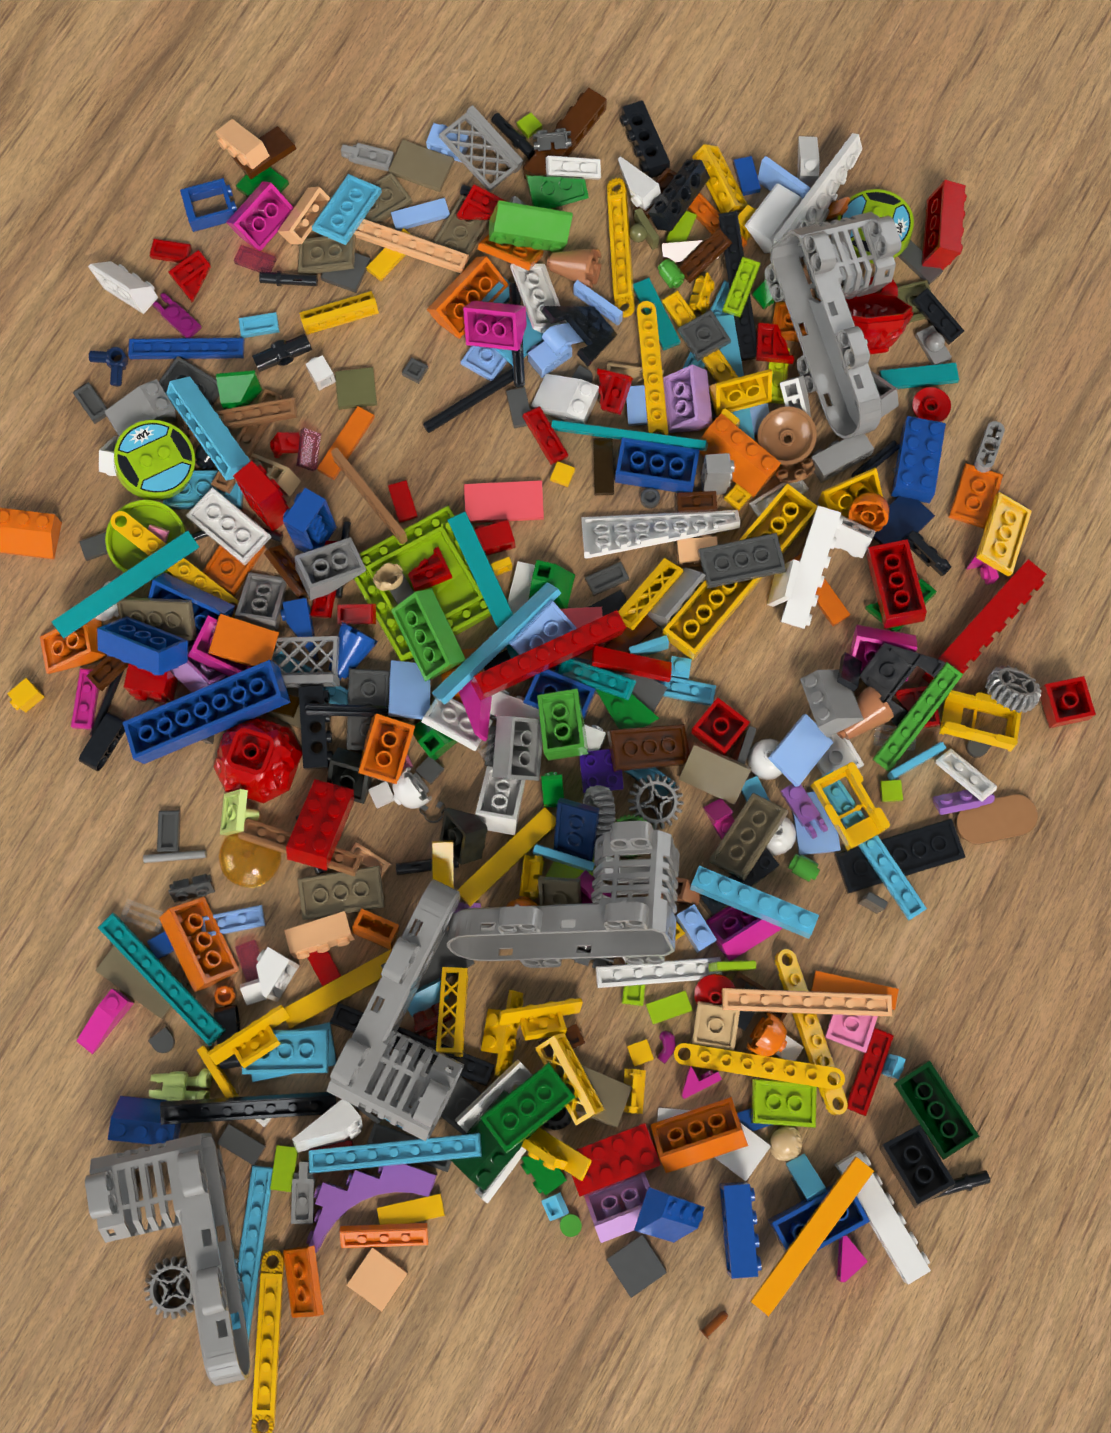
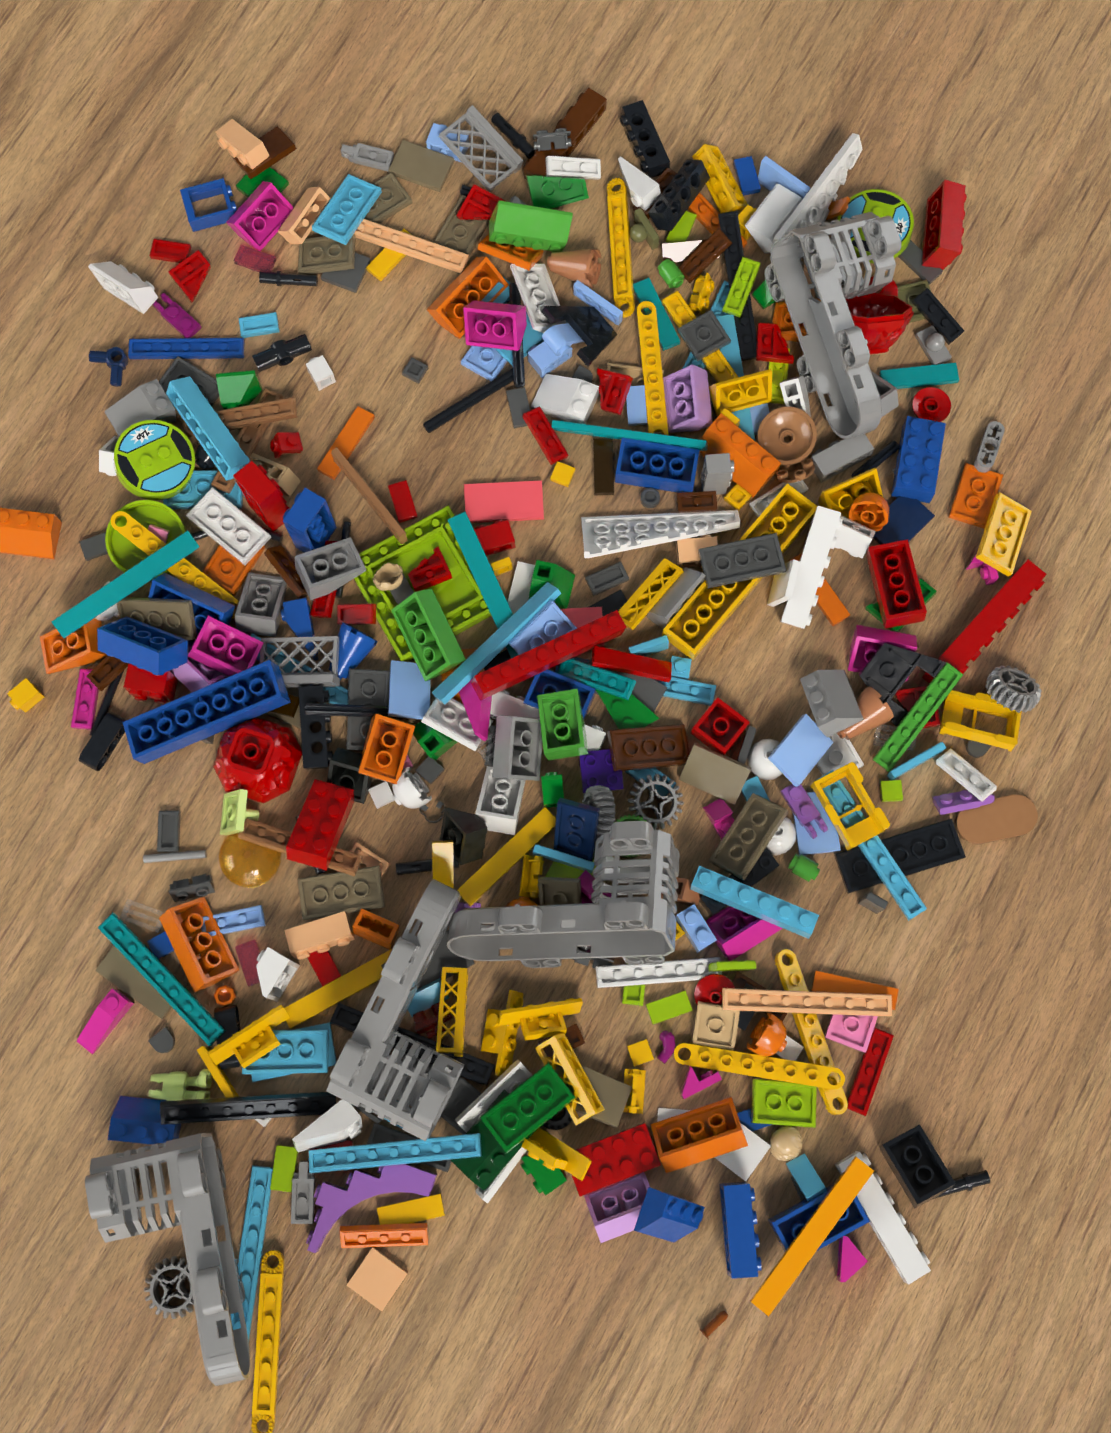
(91, 402): dark grey tile -> none
(241, 1144): dark grey tile -> none
(242, 641): orange tile -> none
(252, 992): white tile -> none
(303, 1282): orange tile -> none
(308, 449): clear pink tile -> none
(341, 315): yellow fence -> none
(356, 388): olive tile -> none
(420, 214): light blue tile -> none
(529, 125): lime tile -> none
(555, 1206): medium azure plate -> none
(570, 1225): bright green tile -> none
(633, 637): reddish brown tile -> none
(636, 1265): dark grey tile -> none
(808, 160): white slope -> none
(849, 671): black tile -> none
(893, 1066): medium azure plate -> none
(927, 553): black hinge -> none
(936, 1109): dark green slope -> none
(1067, 702): red brick -> none

